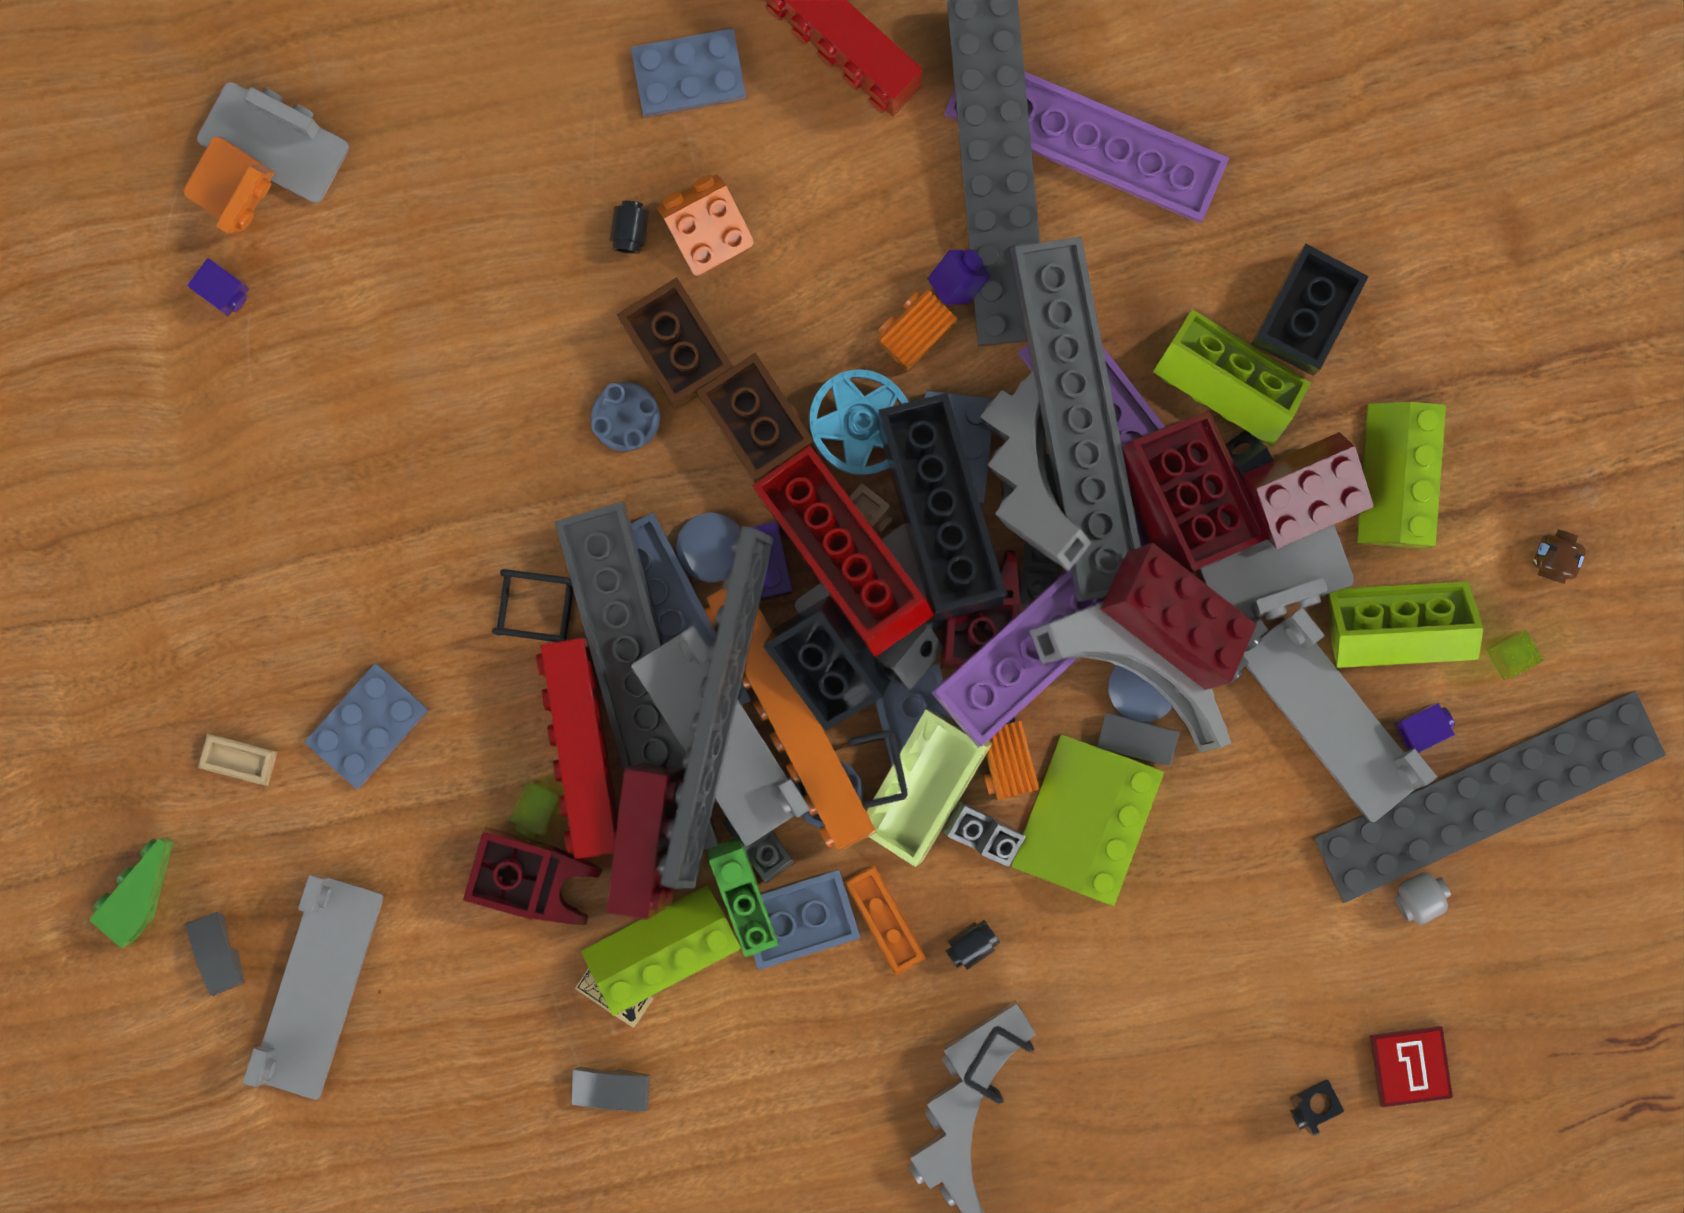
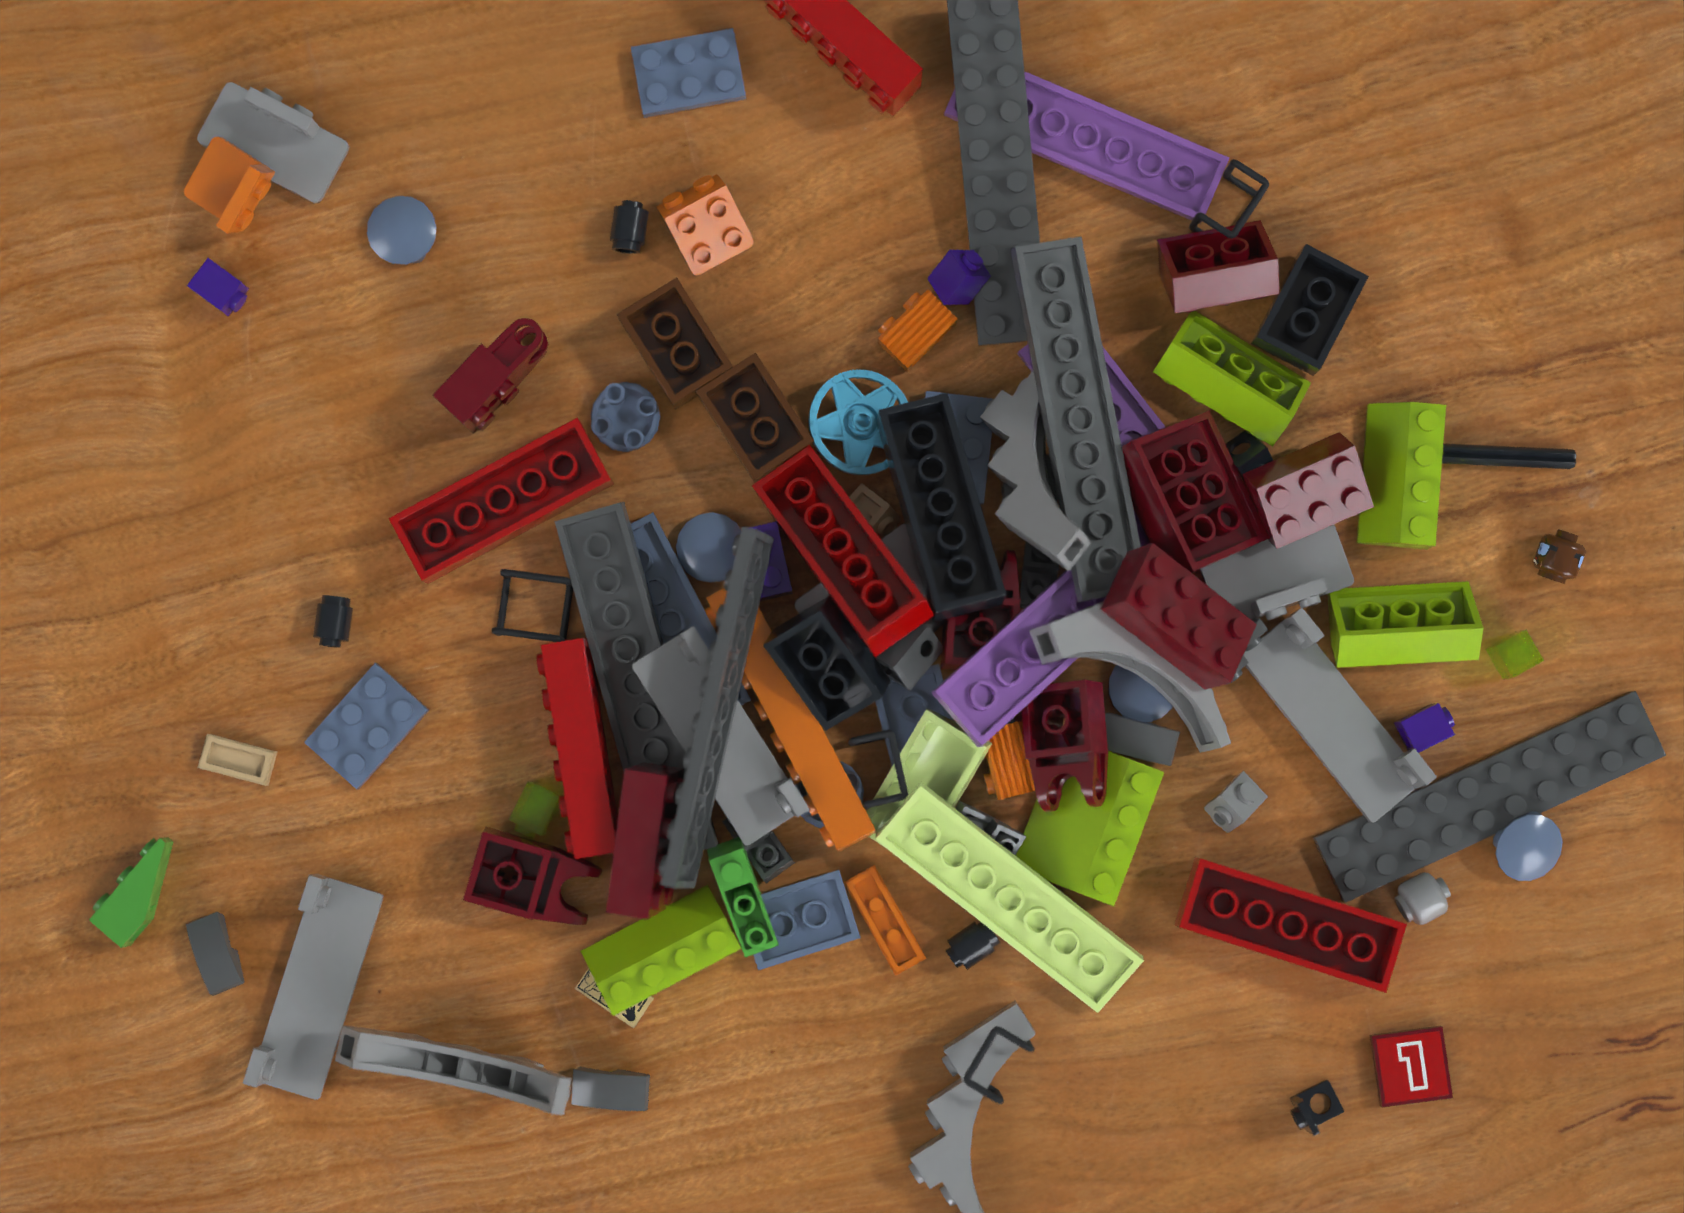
(333, 621): none -> black brick
(401, 230): none -> sand blue dish
(454, 1065): none -> light grey arch
(492, 375): none -> dark red brick
(501, 501): none -> red brick
(1009, 897): none -> yellowish green plate
(1068, 749): none -> dark red brick
(1218, 270): none -> dark red brick
(1235, 802): none -> light grey bracket
(1257, 195): none -> black piece
(1290, 924): none -> red brick
(1508, 456): none -> black axle
(1528, 847): none -> sand blue dish

